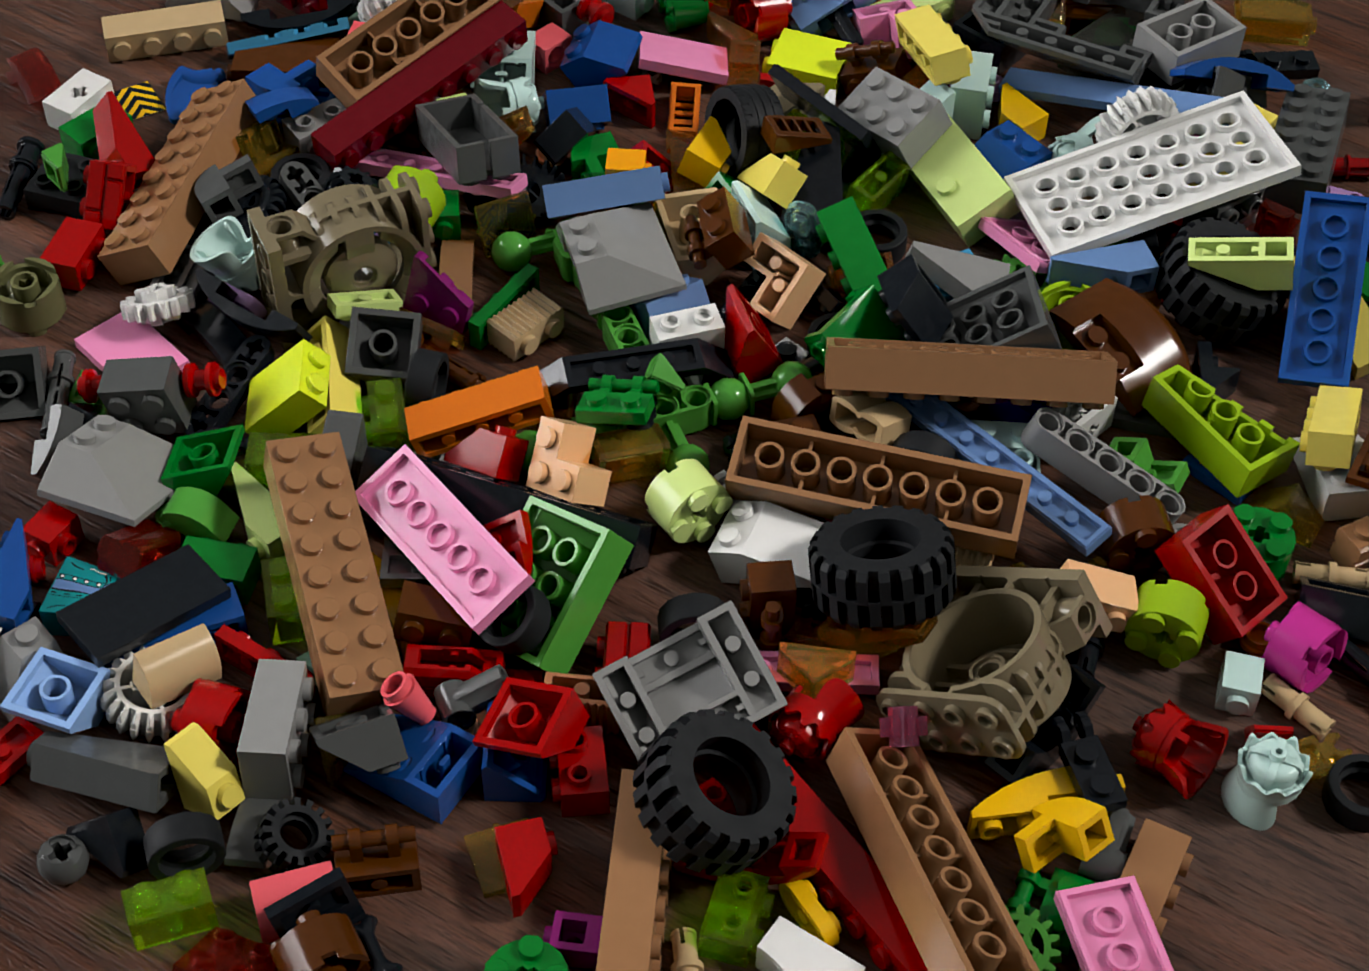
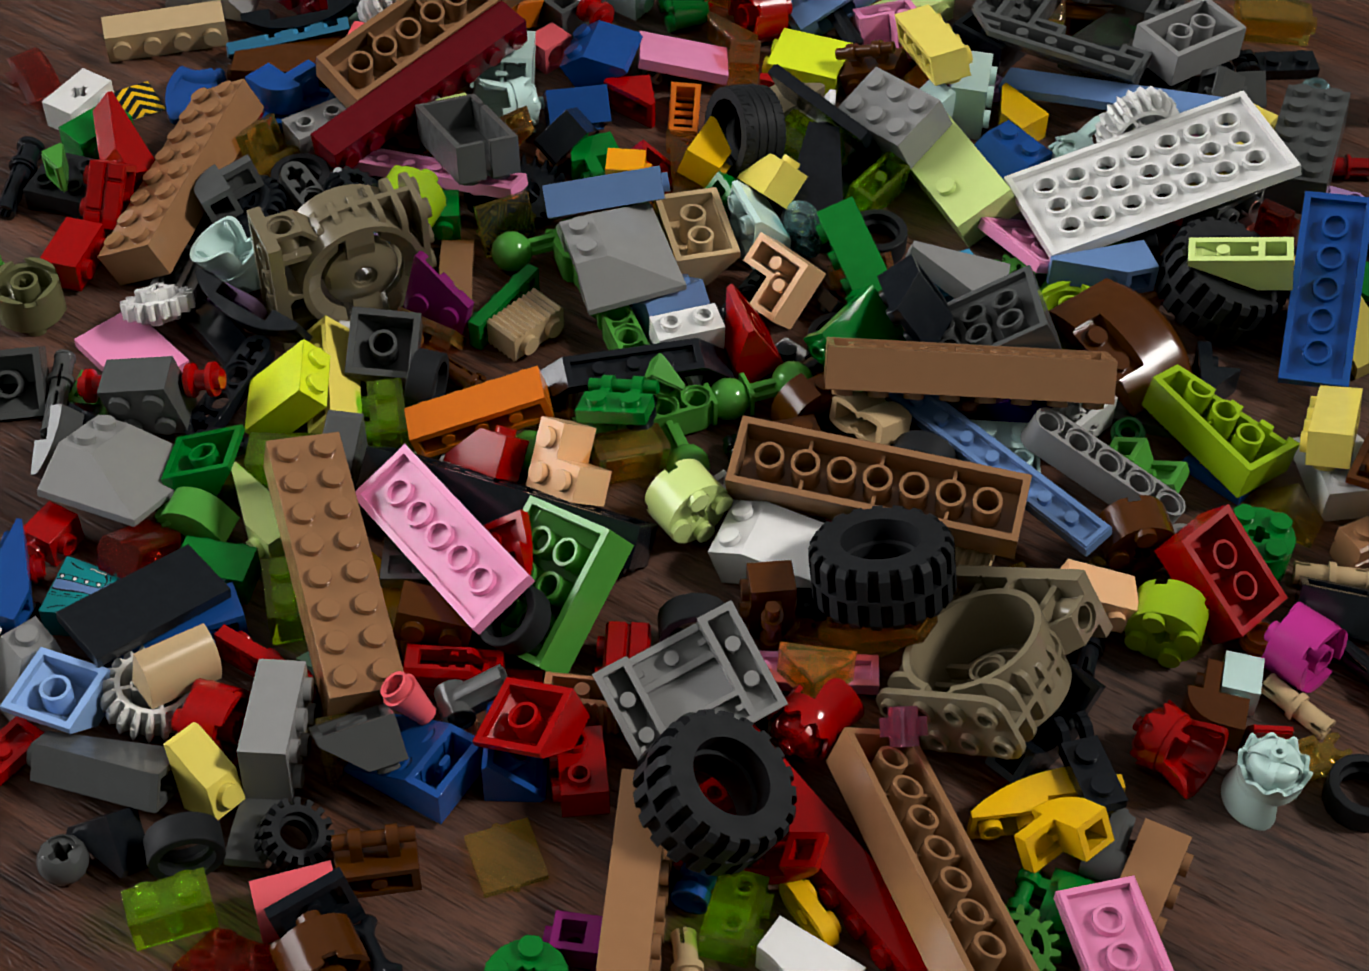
(293, 100): blue slope -> none
(342, 302): yellowish green plate -> none
(524, 859): red slope -> none
(693, 890): none -> blue wheel
(722, 227): reddish brown brick -> none
(787, 133): reddish brown slope -> none
(1127, 425): none -> green plate
(1209, 705): none -> reddish brown brick
(1263, 76): blue slope -> none

